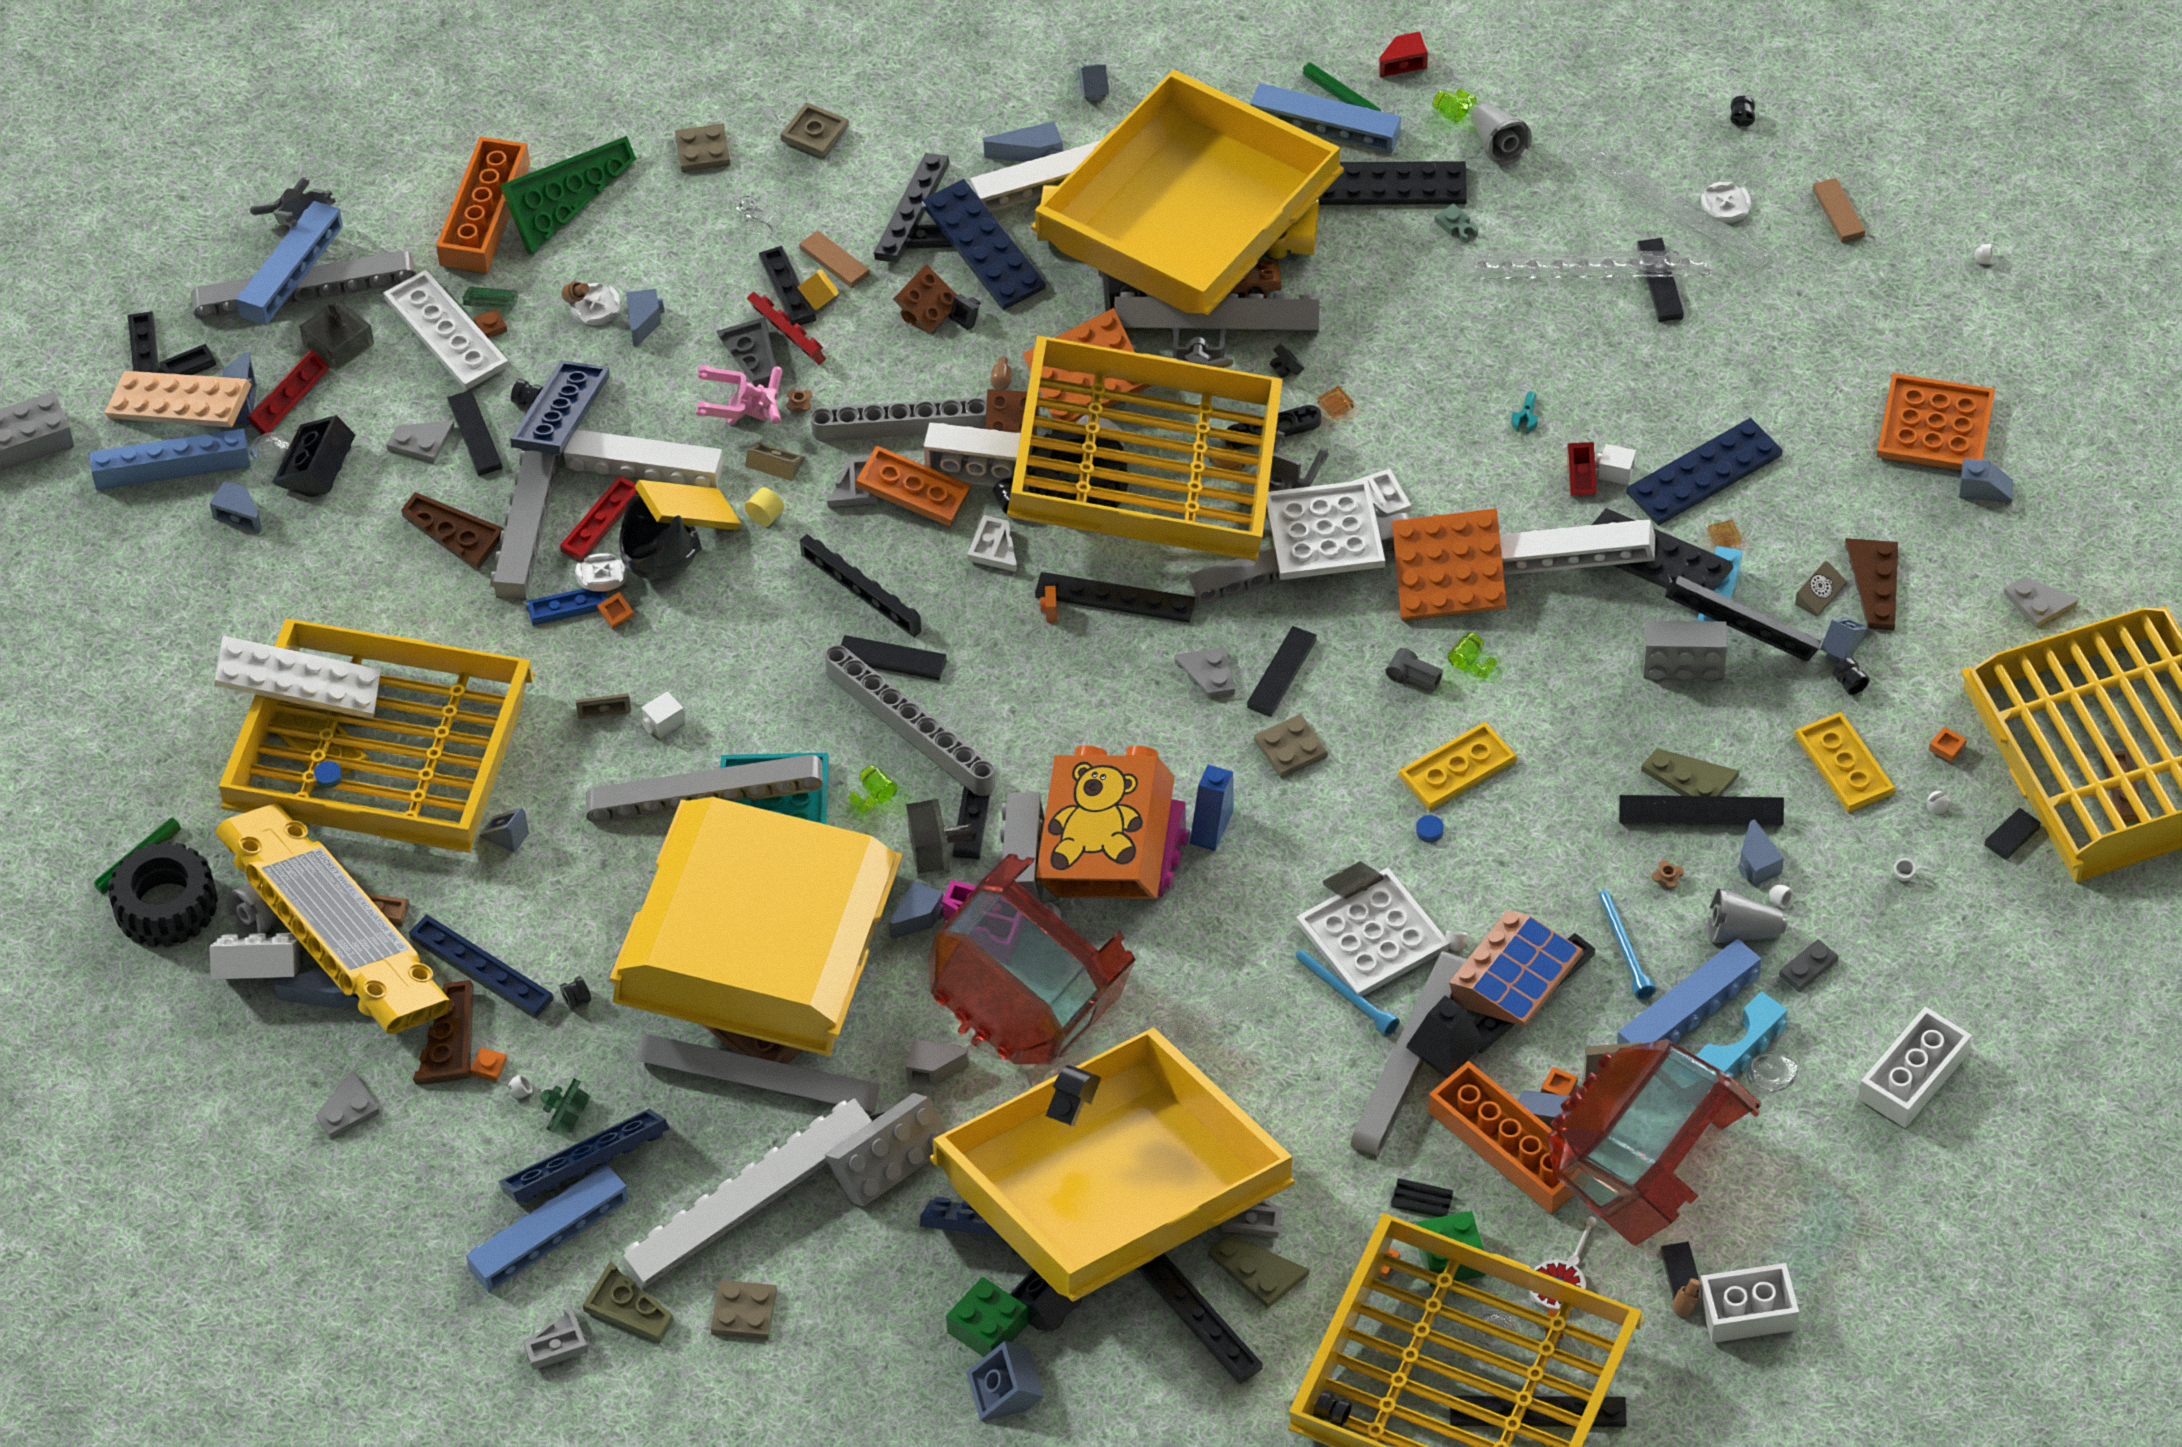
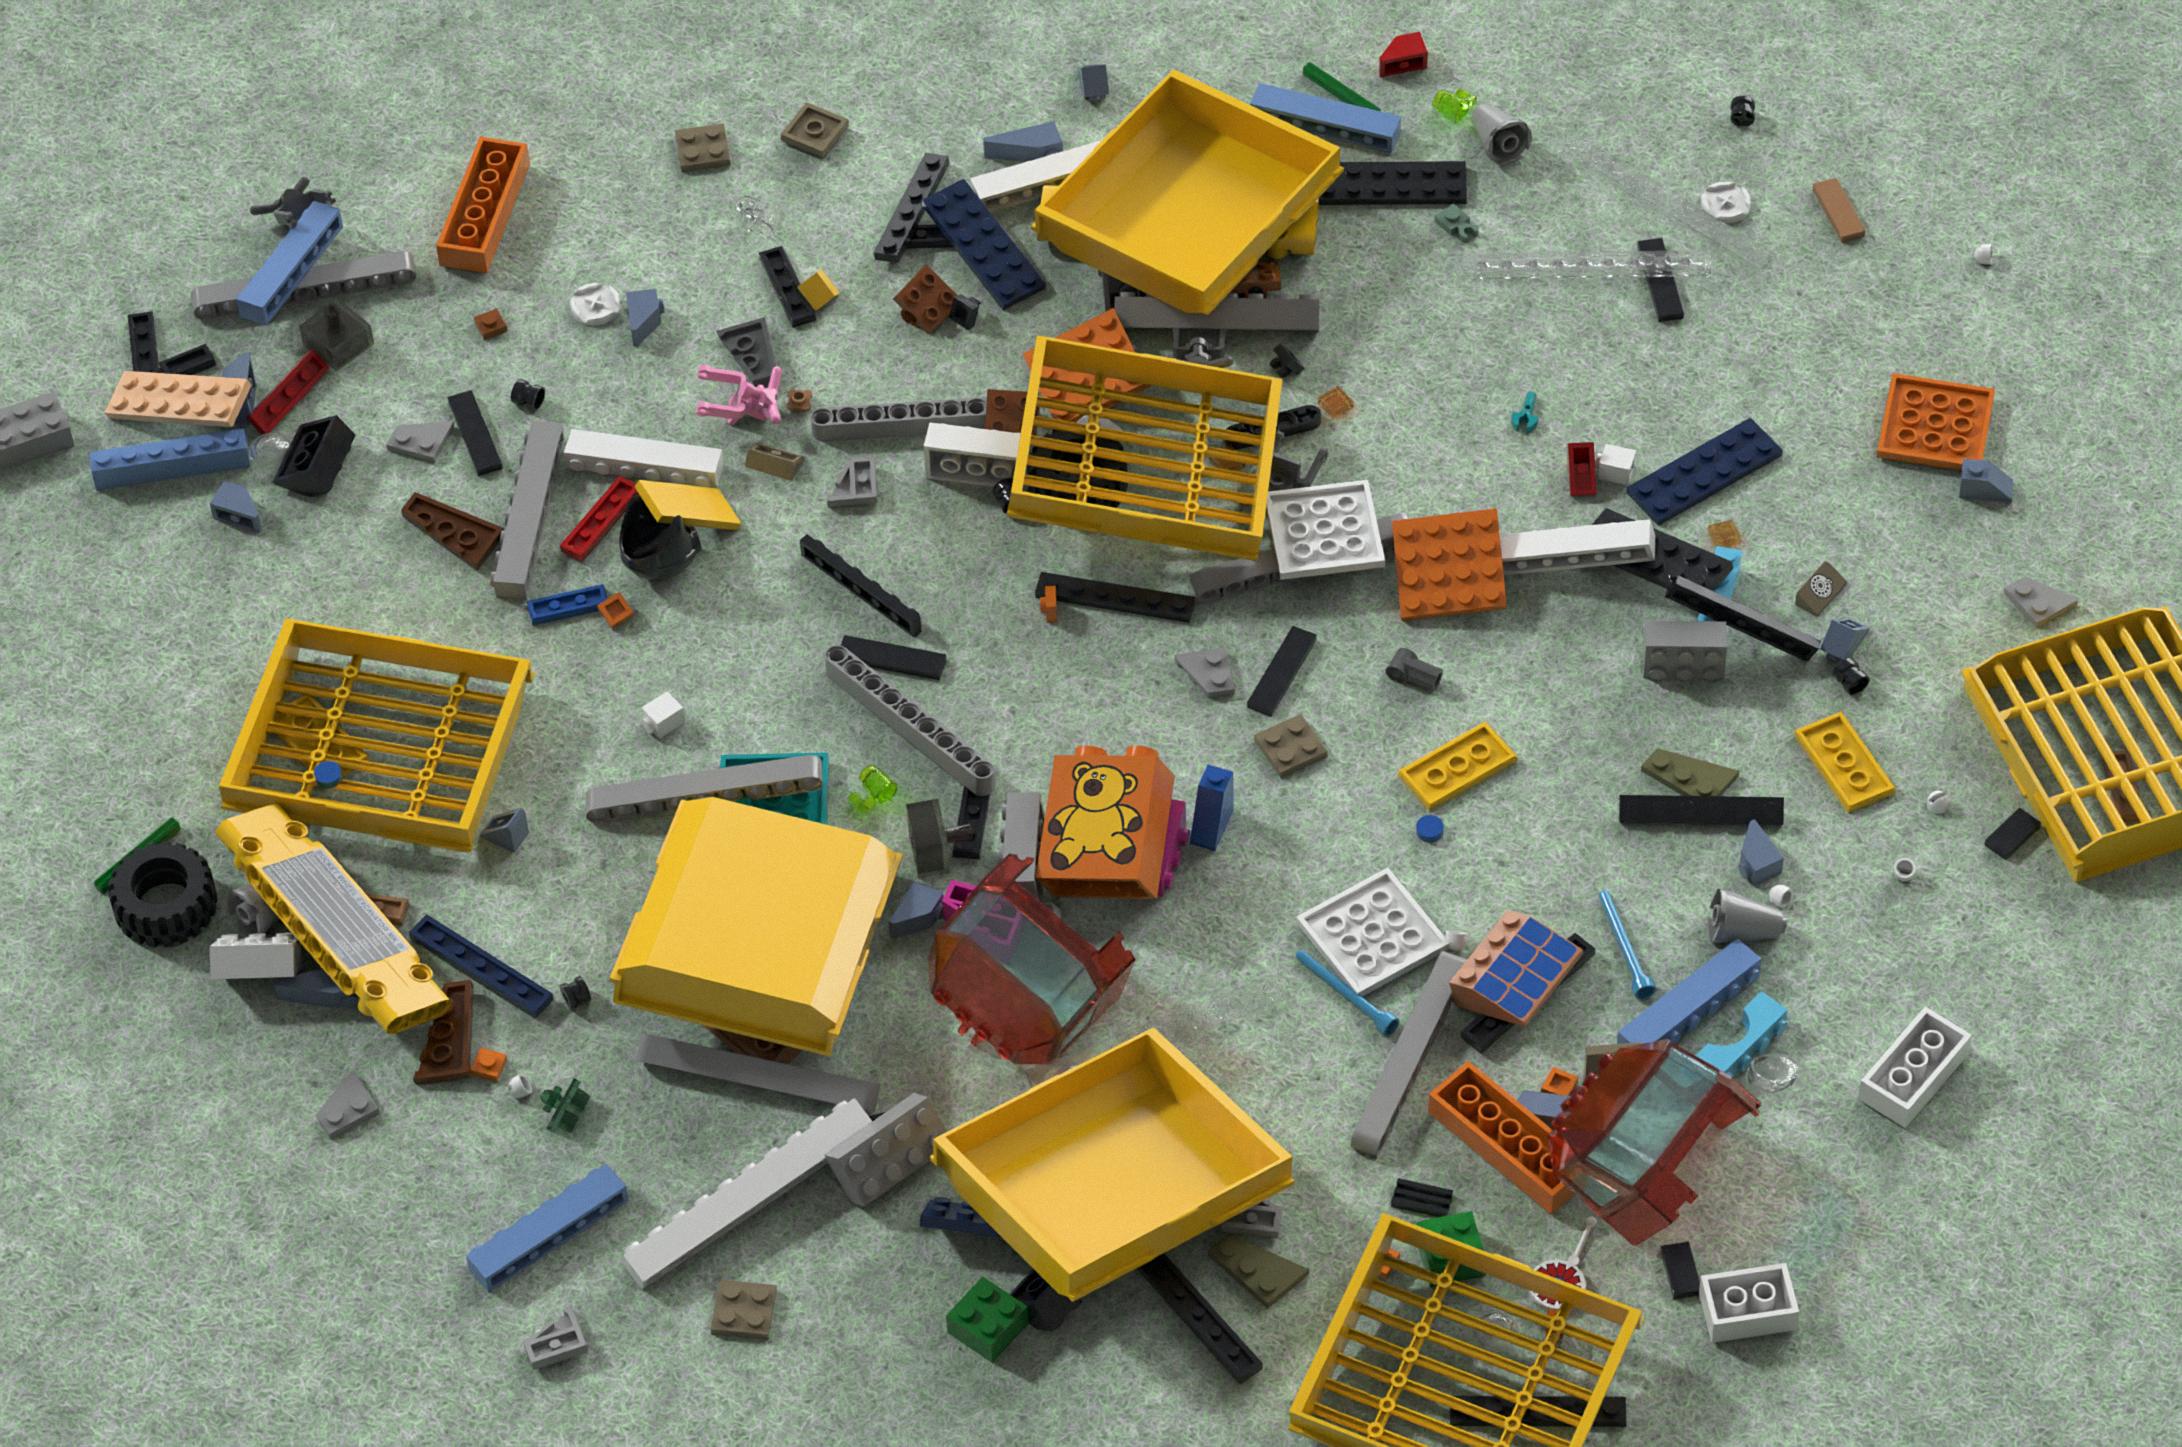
(297, 677): white plate -> none
(446, 330): white plate -> none
(490, 298): clear green tile -> none
(554, 194): green wing -> none
(560, 407): dark blue plate -> none
(574, 292): medium nougat cylinder -> none
(578, 1158): dark blue plate -> none
(601, 572): white tile -> none
(603, 706): dark tan slope -> none
(625, 1305): olive wing -> none
(764, 507): light yellow piece -> none
(781, 322): red plate -> none
(834, 259): medium nougat tile -> none
(912, 486): orange plate -> none
(935, 1062): light grey slope -> none
(993, 545): white wing -> none
(1001, 374): medium nougat cylinder -> none
(1005, 1382): sand blue slope -> none
(1072, 1090): black brick -> none
(1332, 1409): black wheel -> none
(1353, 880): clear smoke piece -> none
(1387, 494): white wing -> none
(1446, 1037): black slope -> none
(1466, 652): clear neon green piece -> none
(1665, 880): medium nougat plate -> none
(1686, 1299): medium nougat cylinder -> none
(1808, 965): dark grey plate -> none
(1876, 579): reddish brown wing -> none
(1947, 744): orange plate -> none

